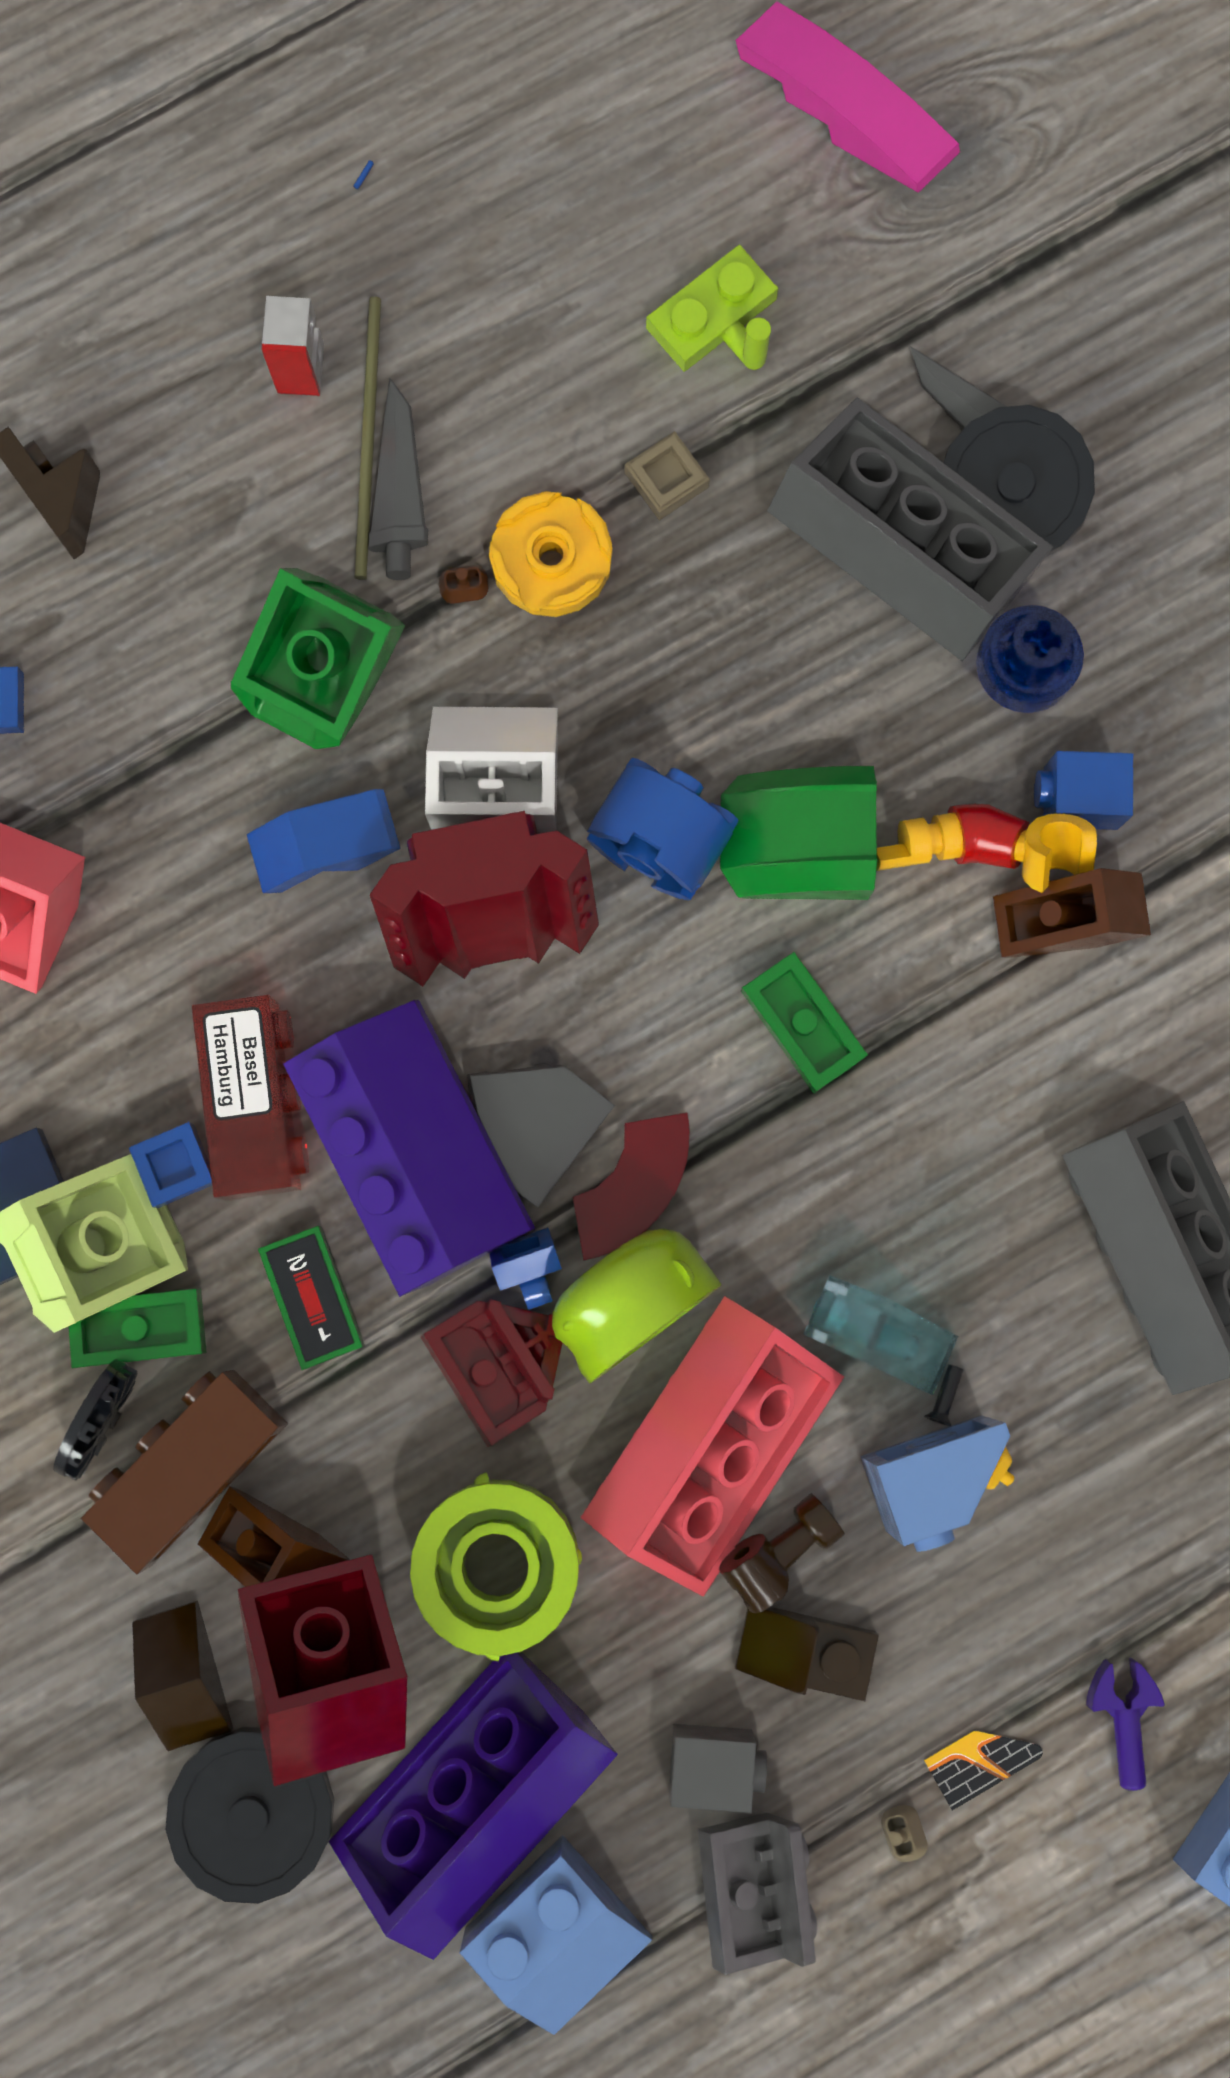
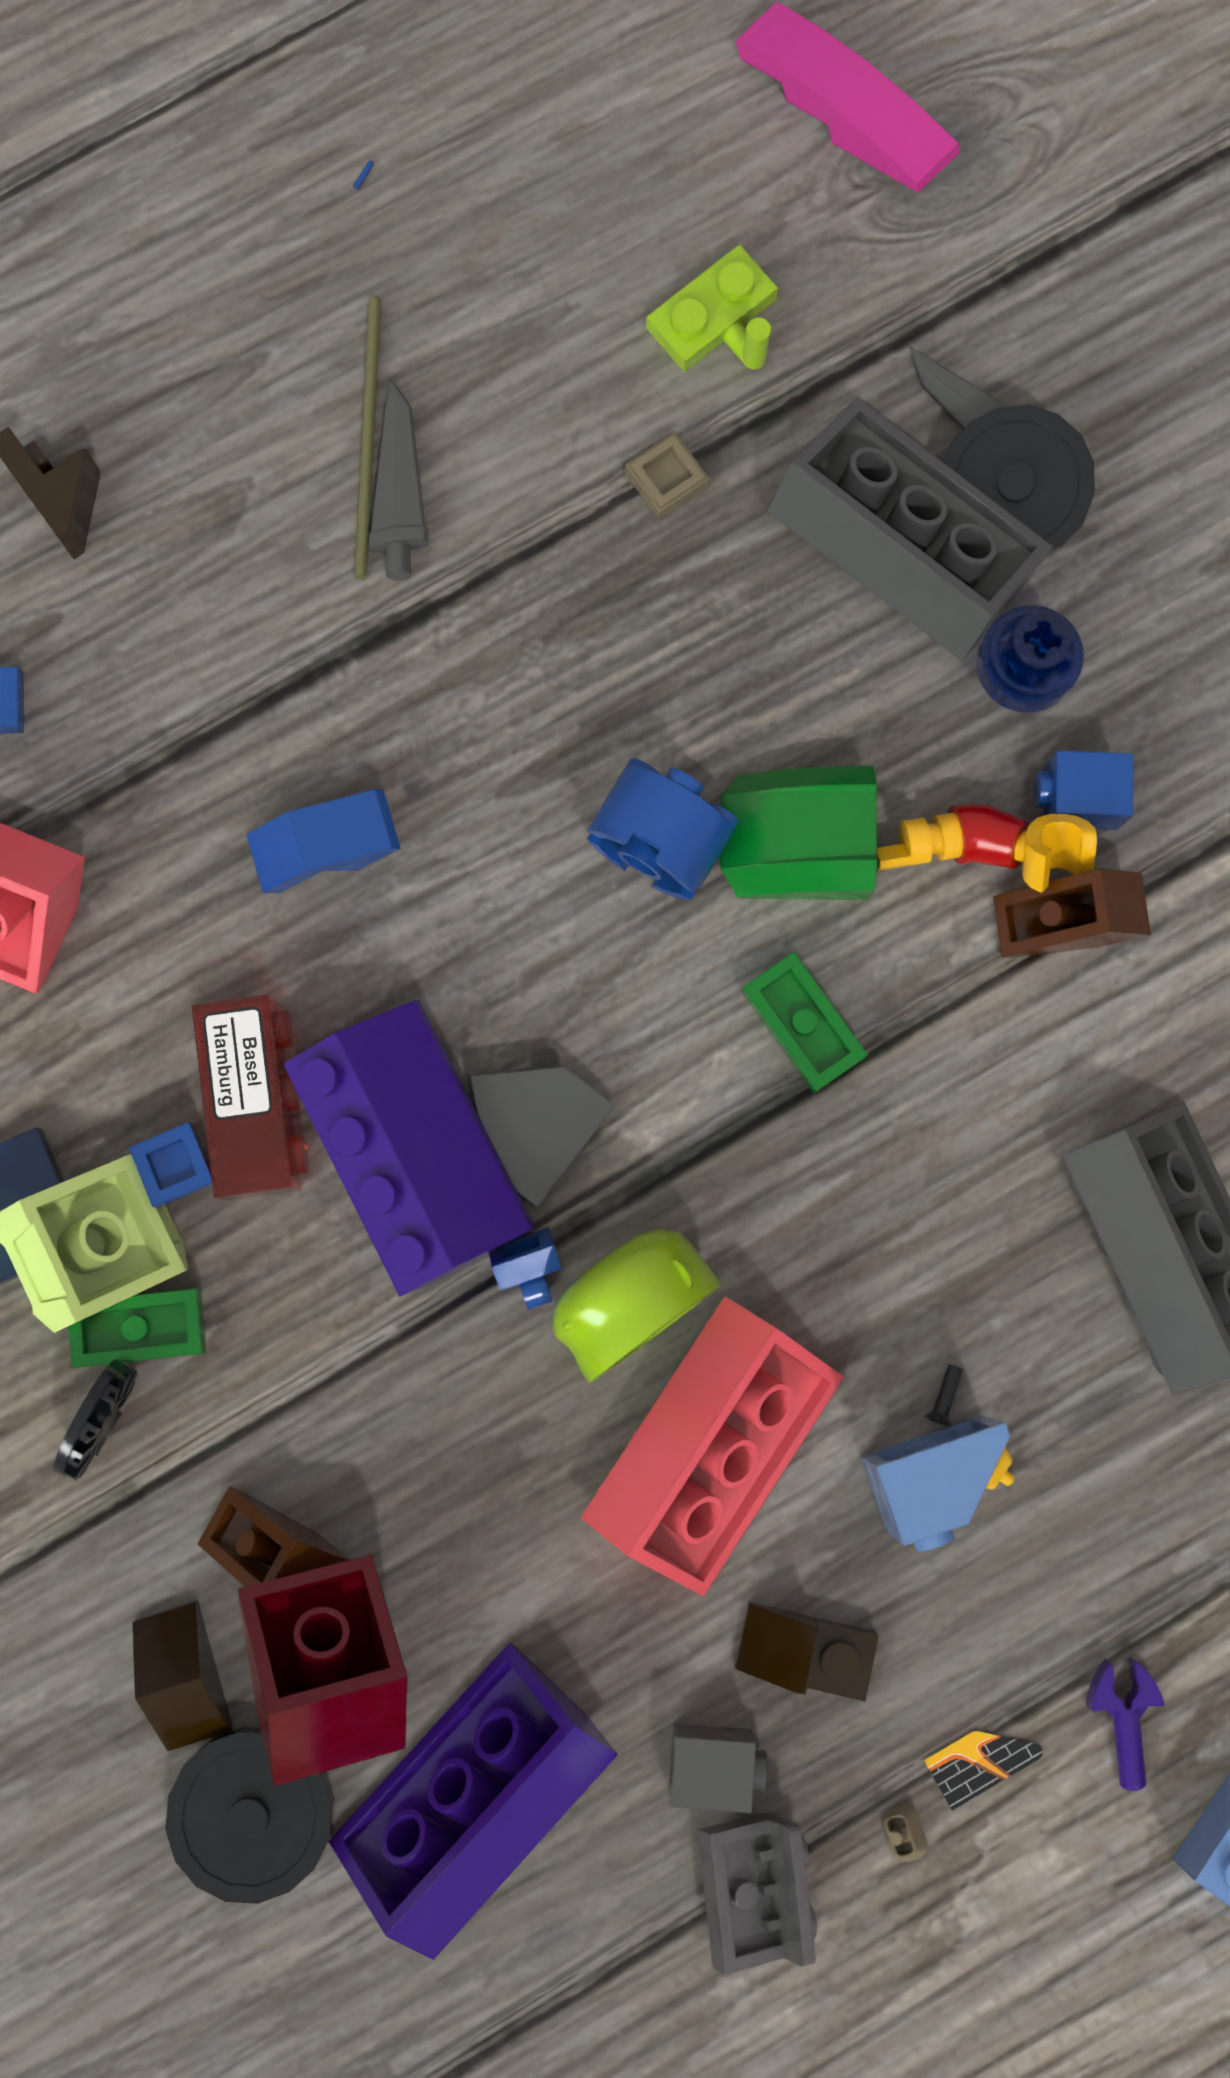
(182, 1468): reddish brown brick -> none
(292, 345): piece -> none
(311, 1297): tile -> none
(314, 658): green slope -> none
(463, 584): reddish brown rock -> none
(484, 896): dark red slope -> none
(490, 1622): lime piece -> none
(491, 765): white slope -> none
(497, 1364): dark red slope -> none
(550, 524): yellow plate -> none
(553, 1938): medium blue slope -> none
(637, 1188): dark red tile -> none
(760, 1566): dark brown leg -> none
(880, 1334): clear light blue slope -> none

